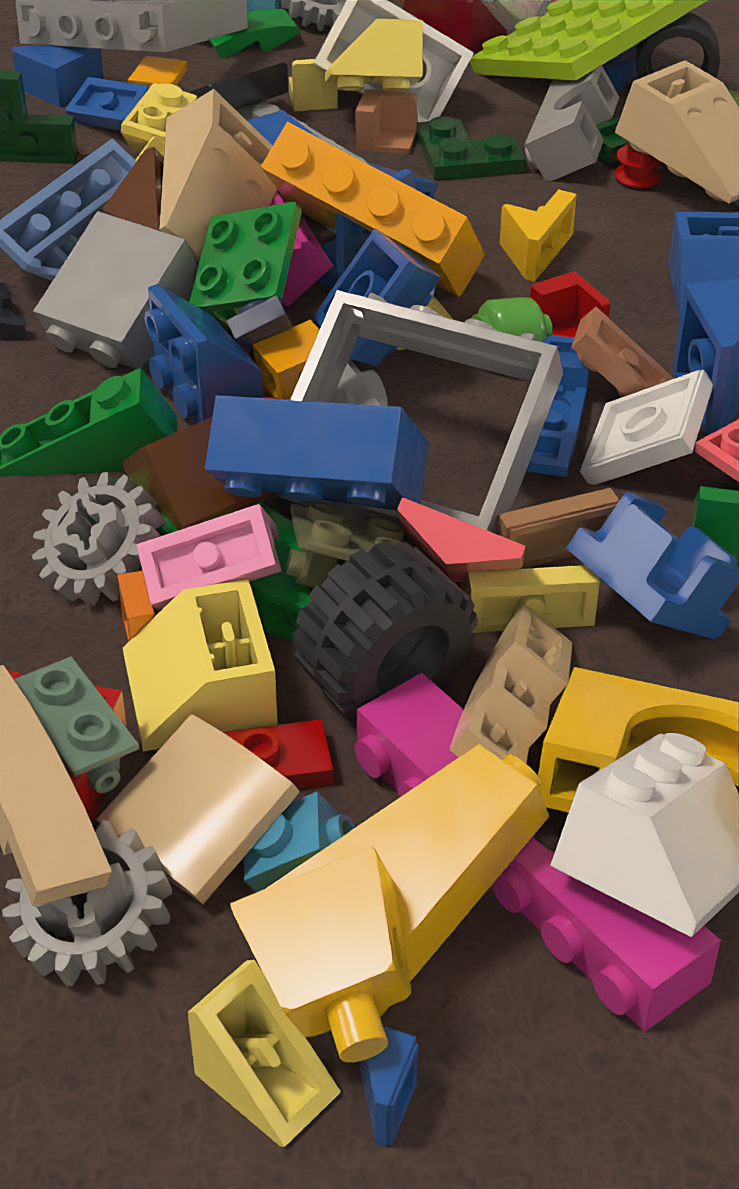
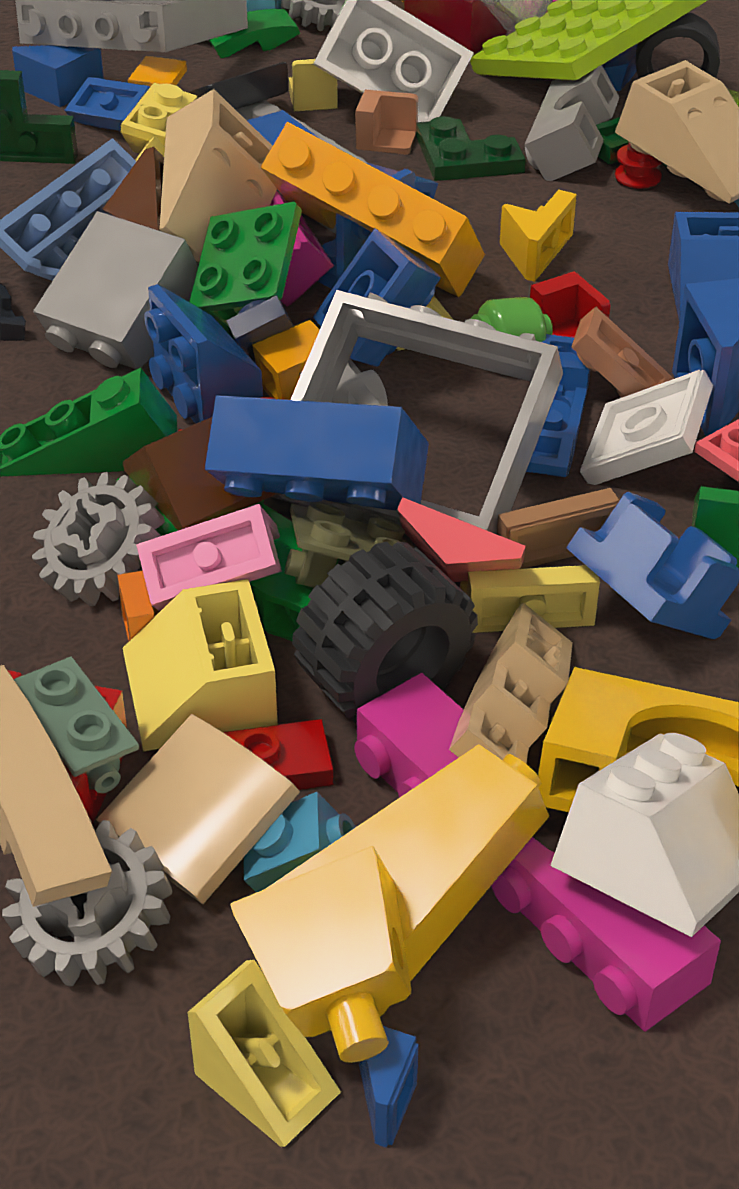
(383, 54): light yellow slope -> none

